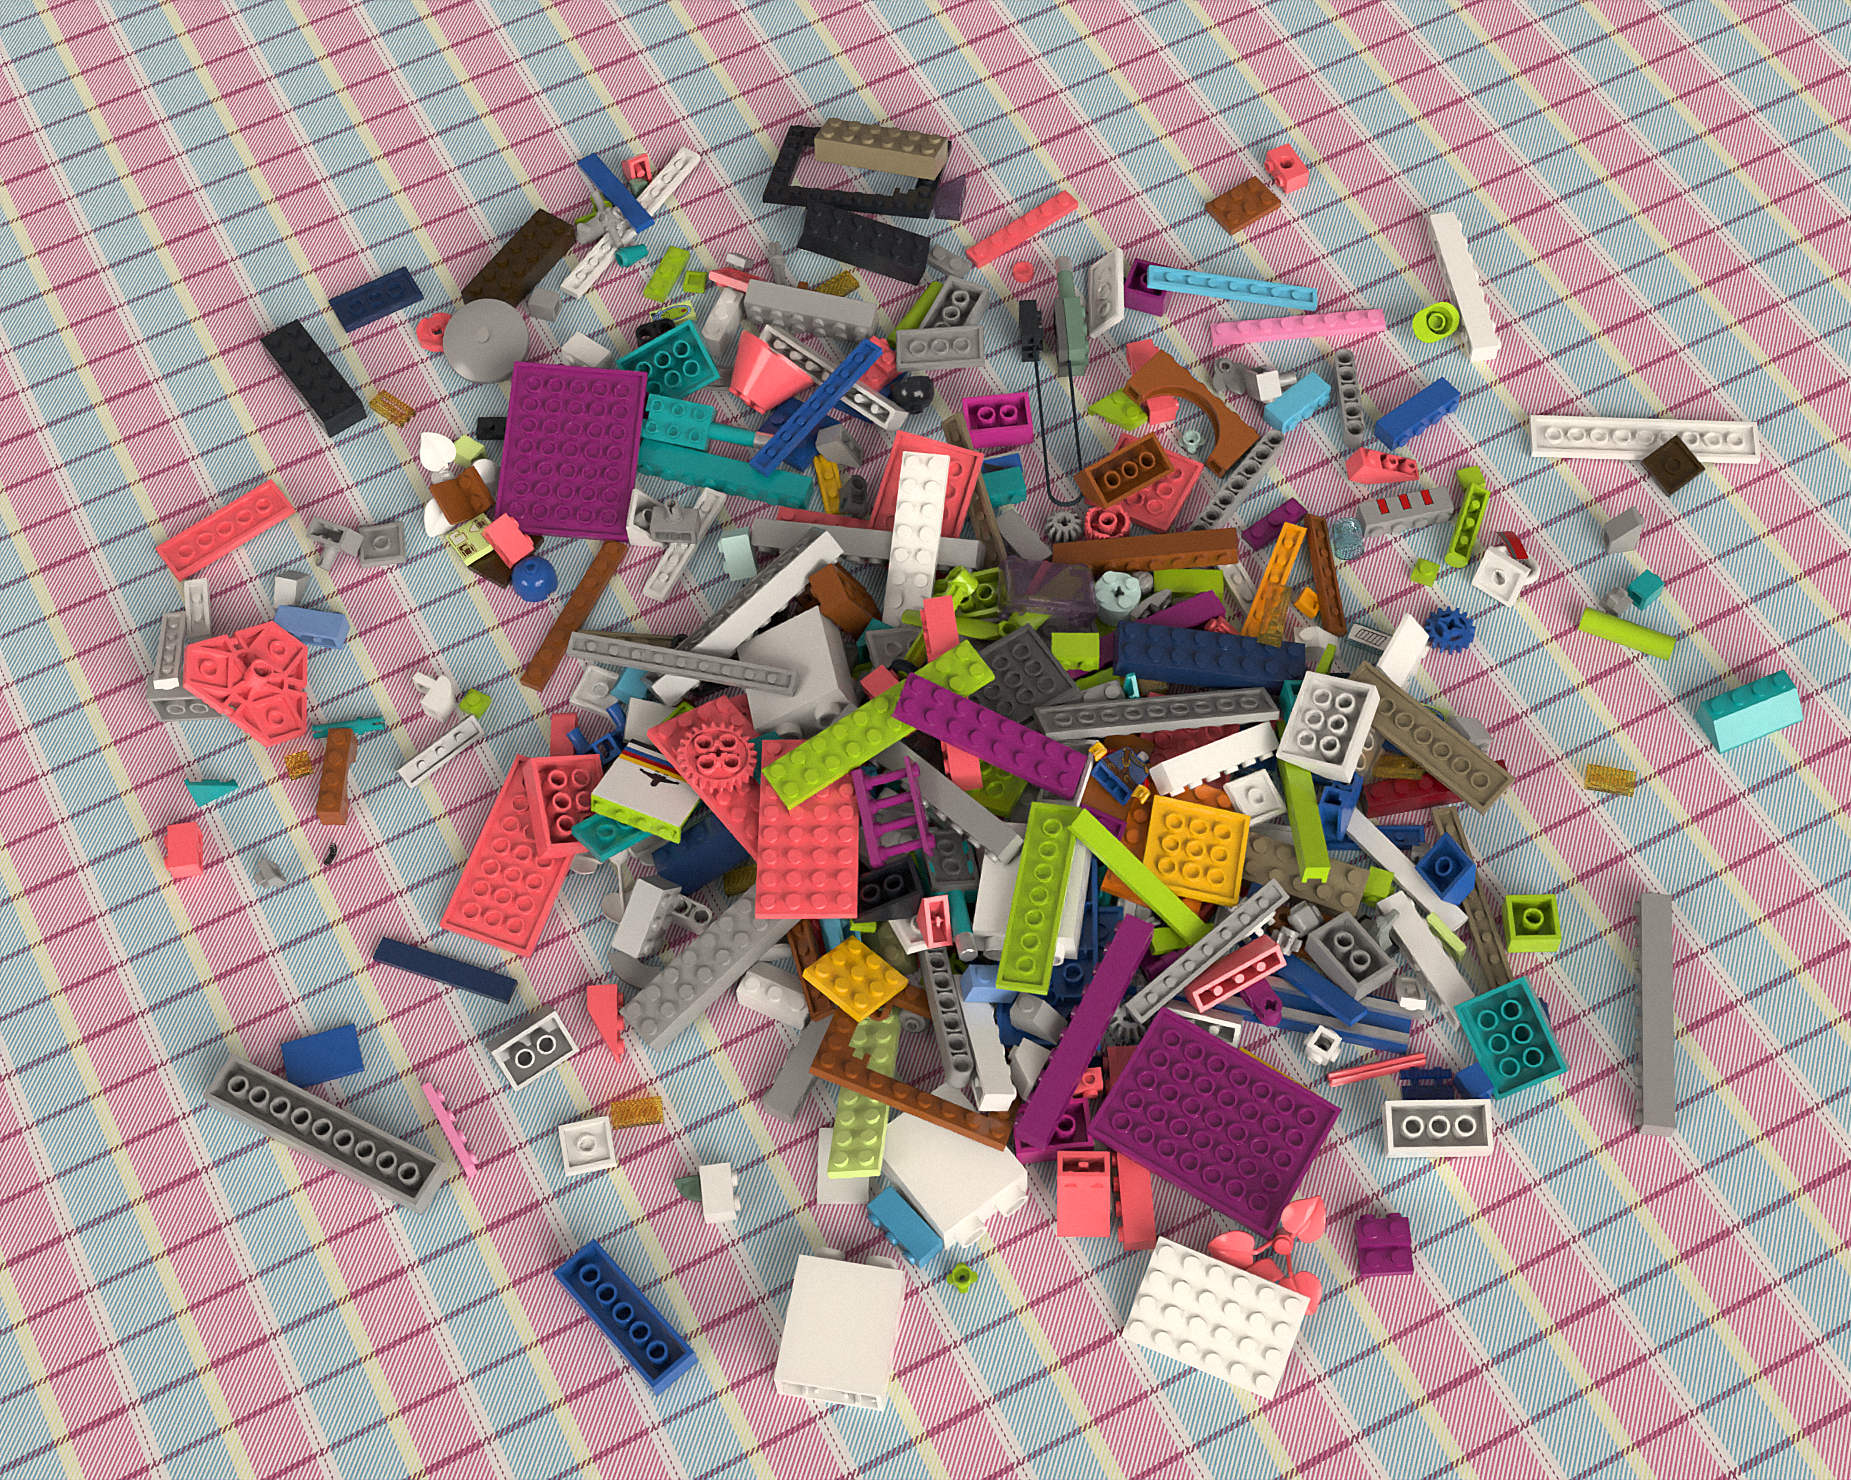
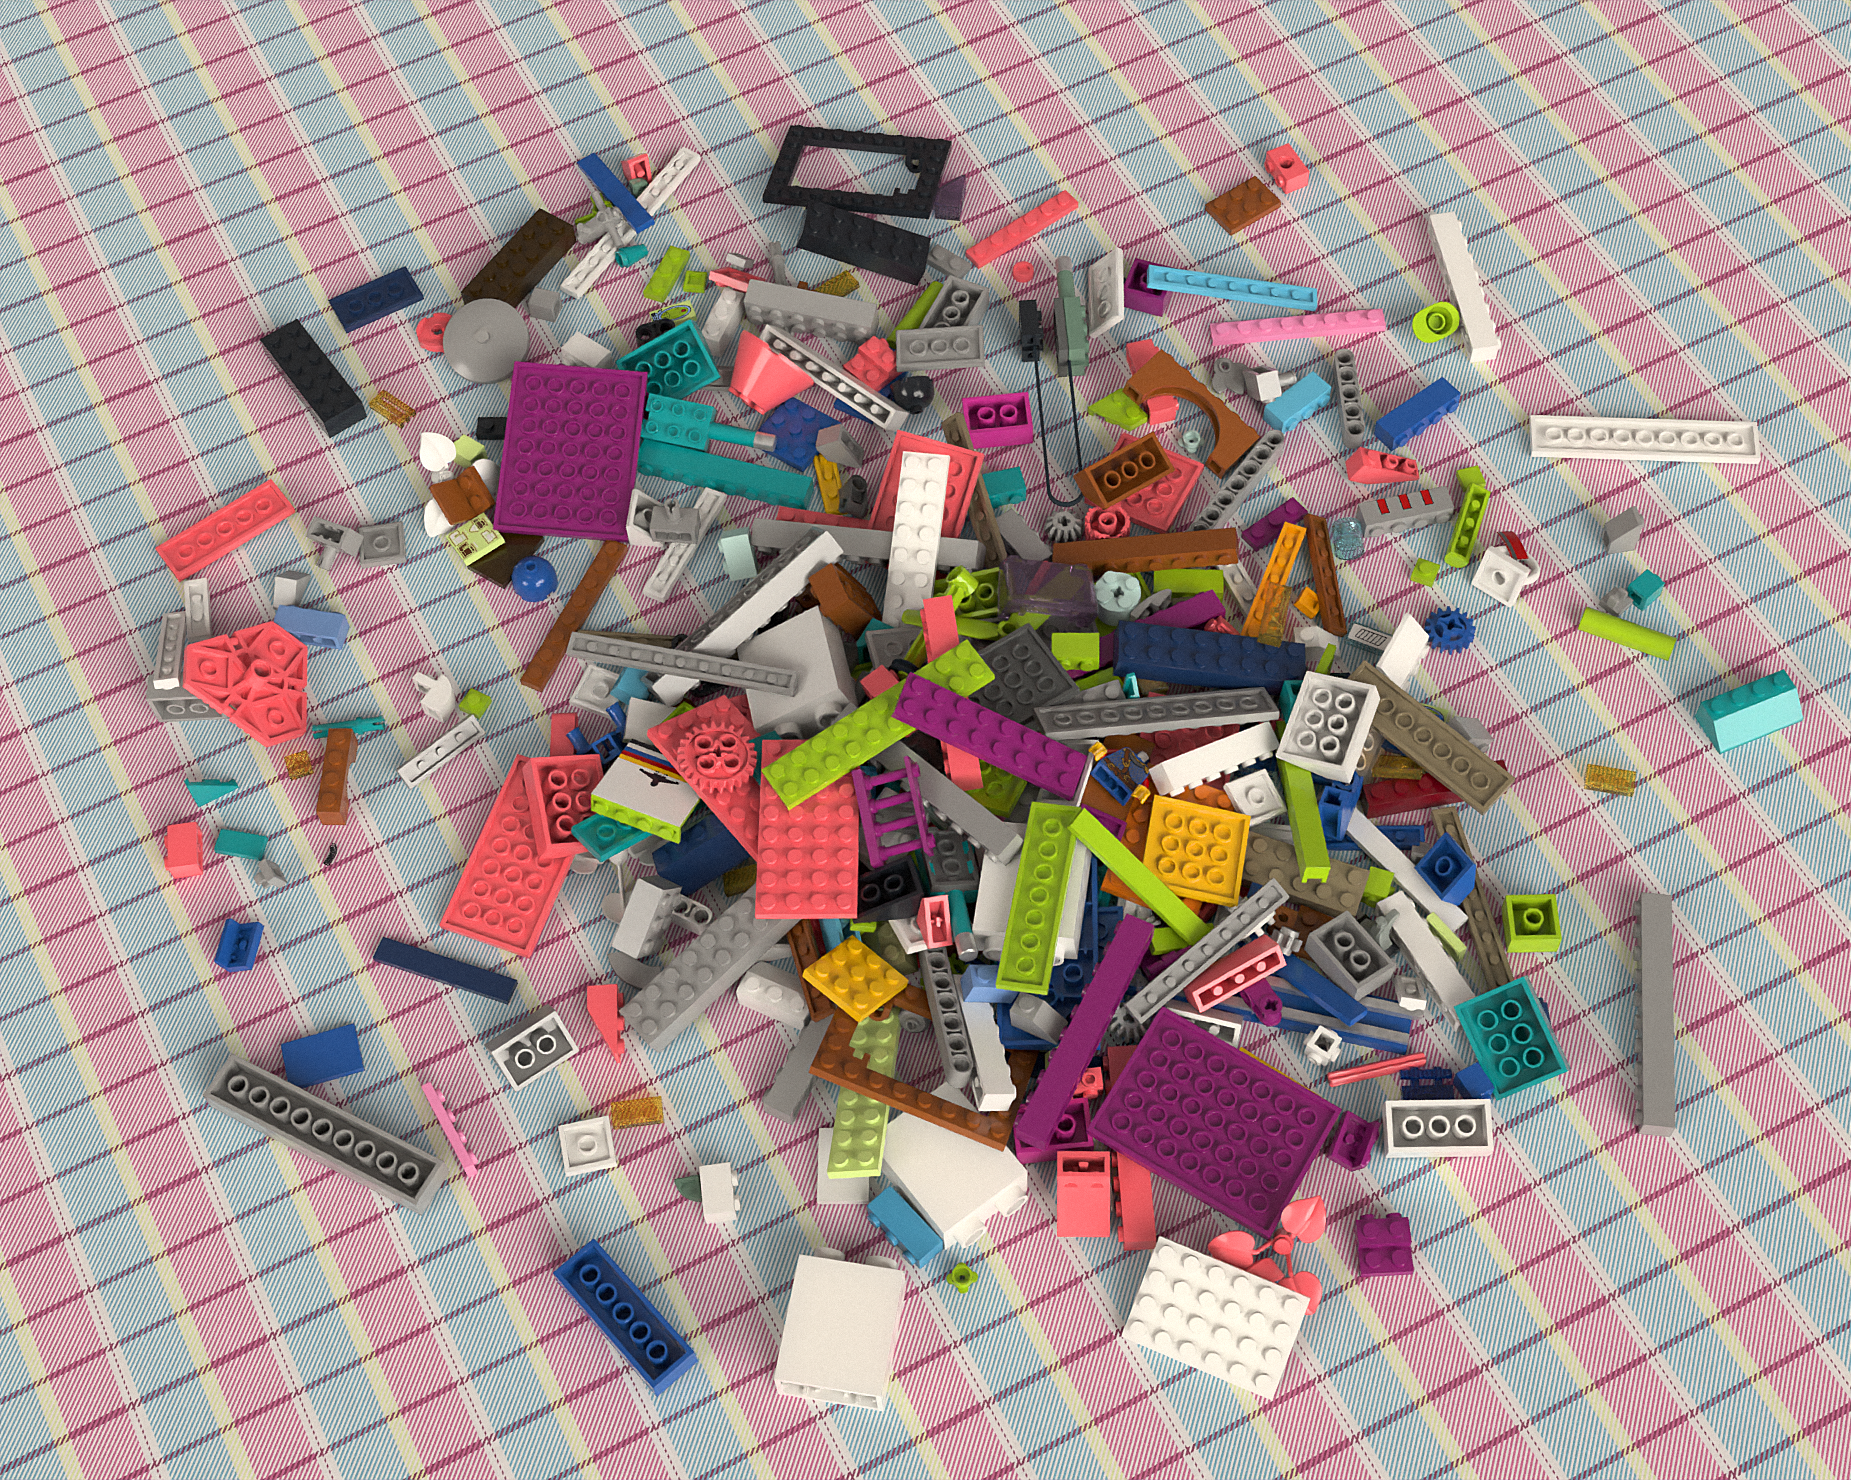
(238, 945): none -> blue bracket
(241, 844): none -> teal tile
(508, 540): coral brick -> none
(815, 407): blue plate -> none
(881, 148): dark tan brick -> none
(1002, 462): slope -> none
(1026, 1065): white slope -> none
(1145, 581): light grey piece -> none
(1305, 918): light grey head -> none
(1353, 1141): none -> magenta bracket
(1672, 466): dark brown tile -> none

